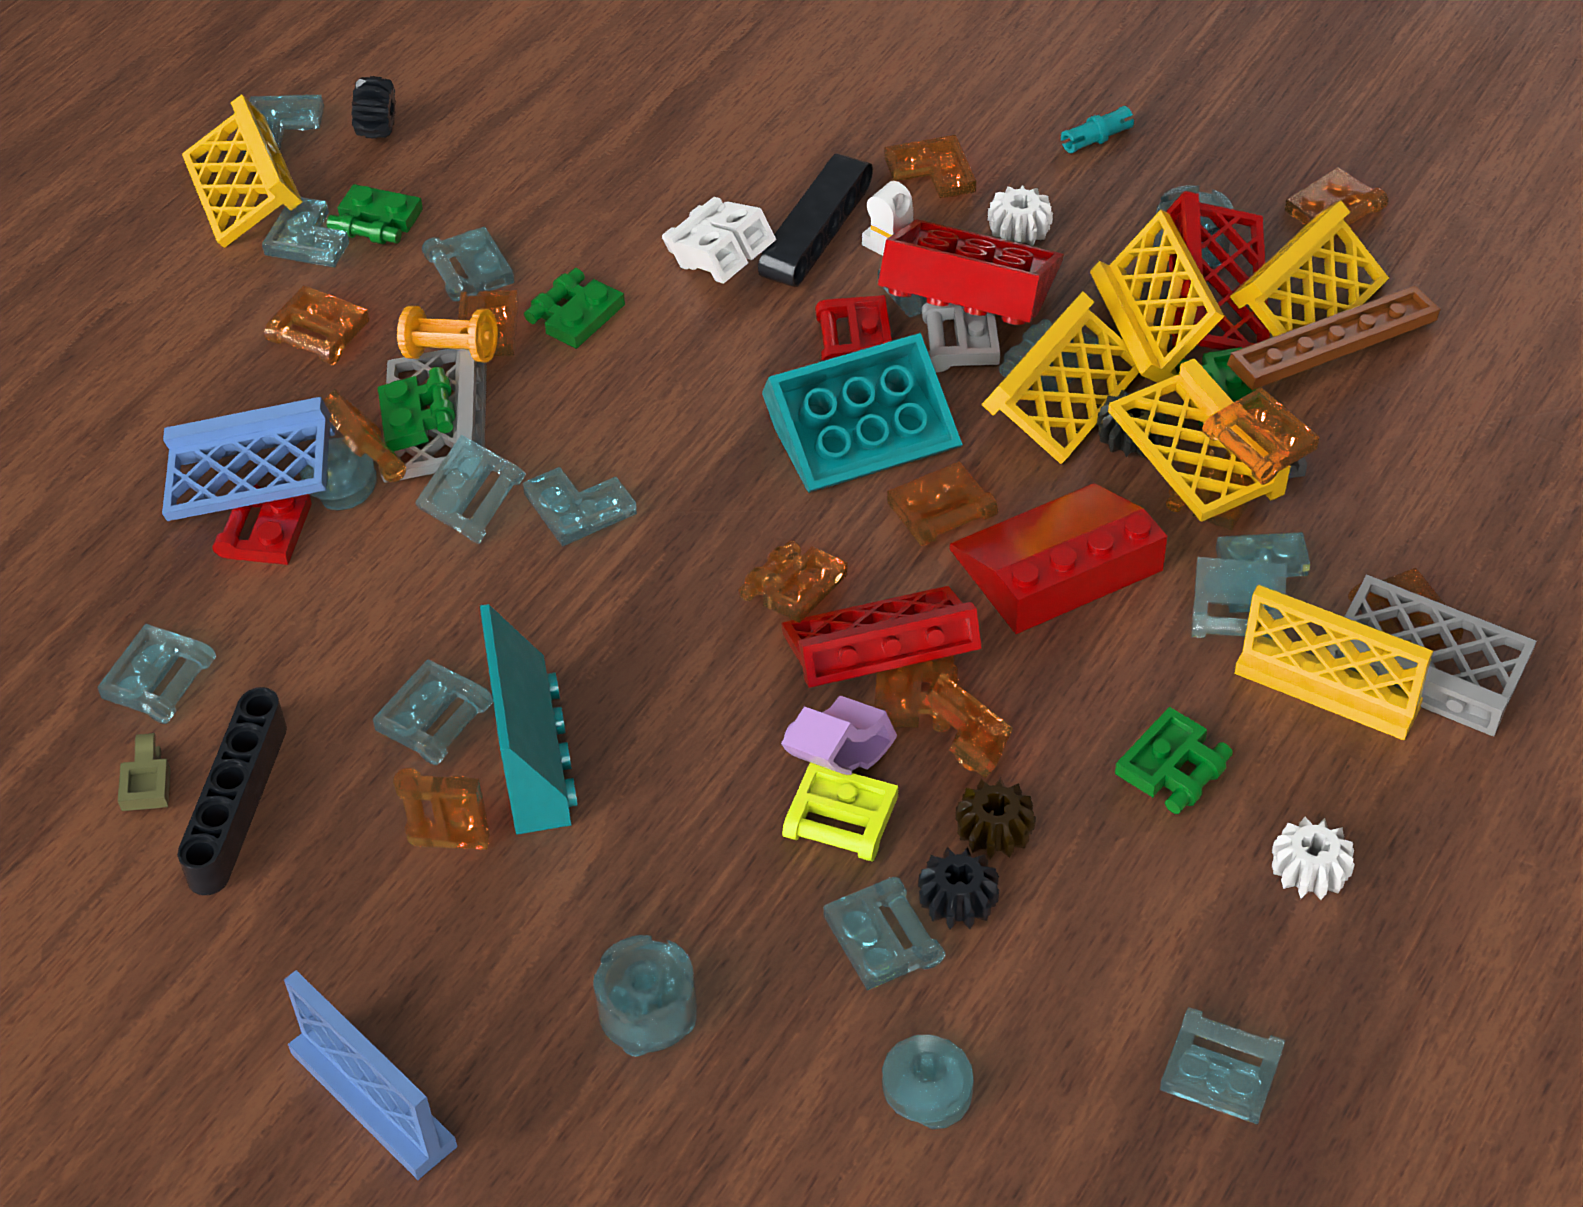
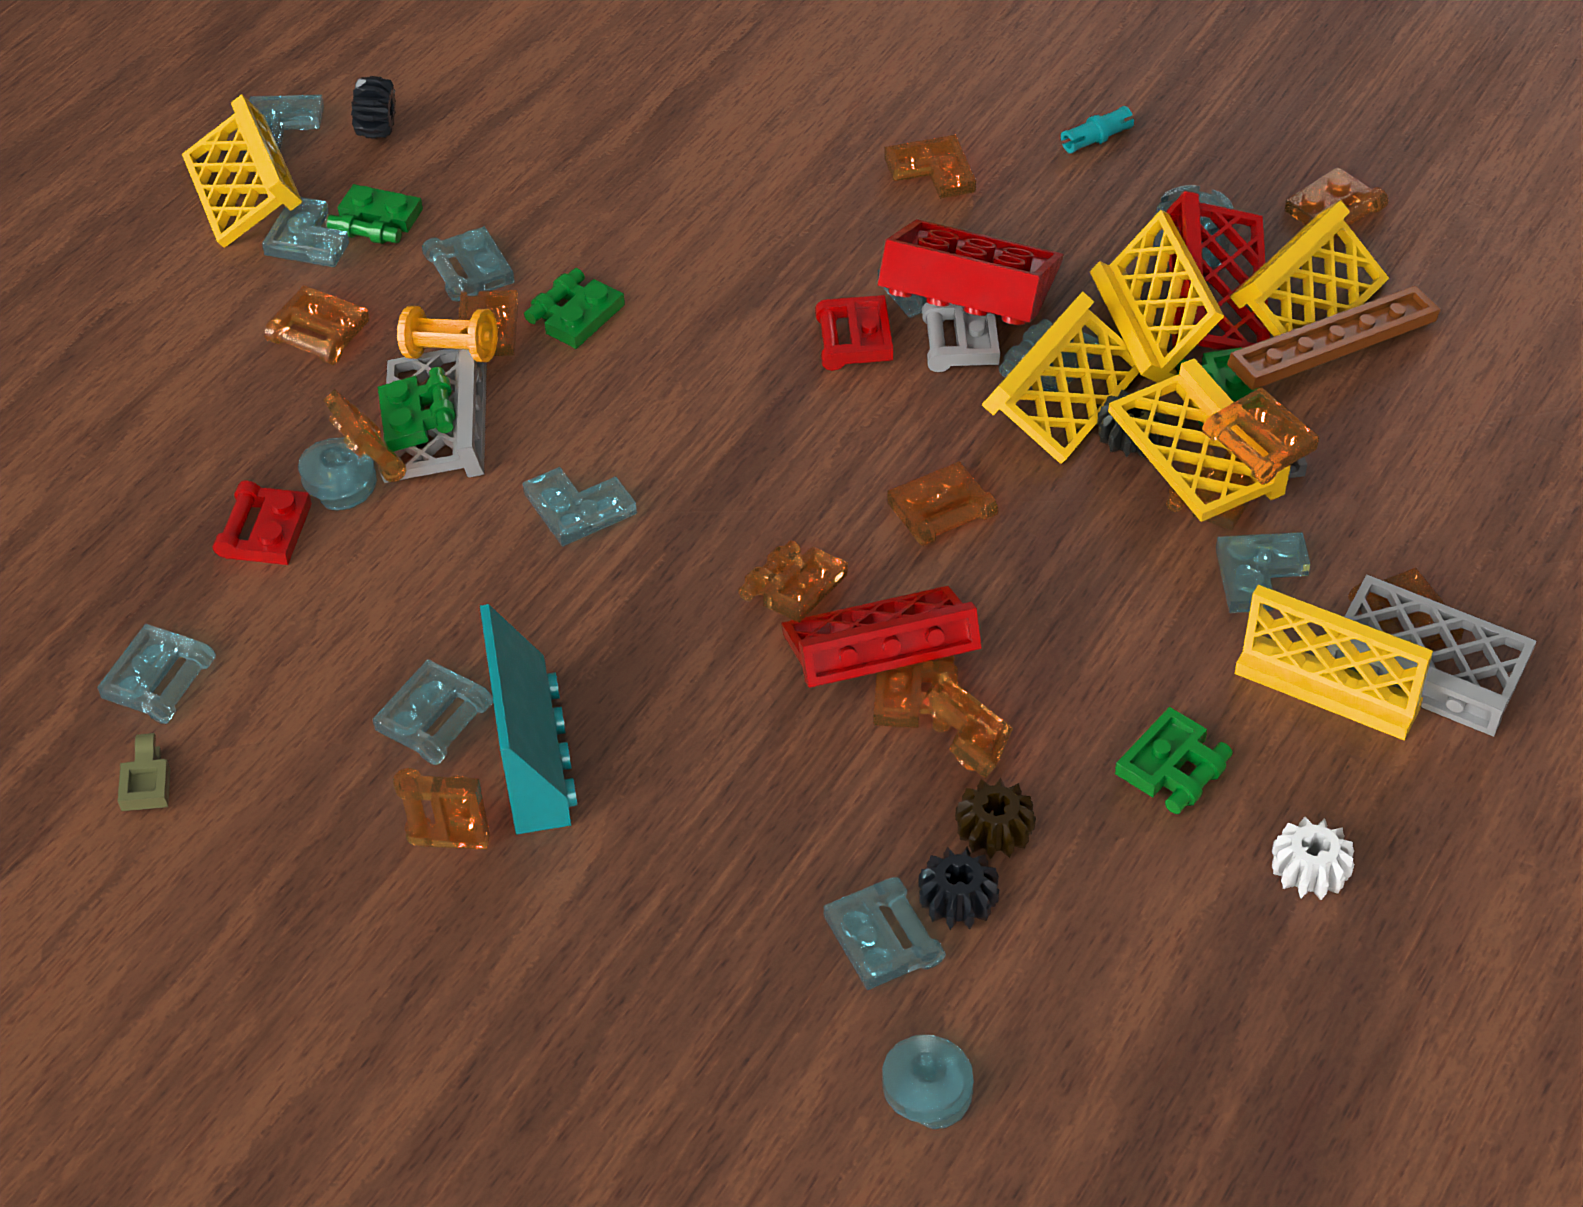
(232, 791): black beam -> none
(246, 435): medium blue fence -> none
(366, 1081): medium blue fence -> none
(459, 481): clear light blue plate -> none
(645, 994): clear light blue brick -> none
(719, 238): white hips -> none
(815, 220): black beam -> none
(841, 736): lavender brick -> none
(846, 799): neon yellow plate -> none
(861, 413): teal slope -> none
(889, 212): white leg -> none
(1020, 215): white gear -> none
(1062, 555): red slope -> none
(1217, 1078): clear light blue plate -> none
(1231, 584): clear light blue plate -> none

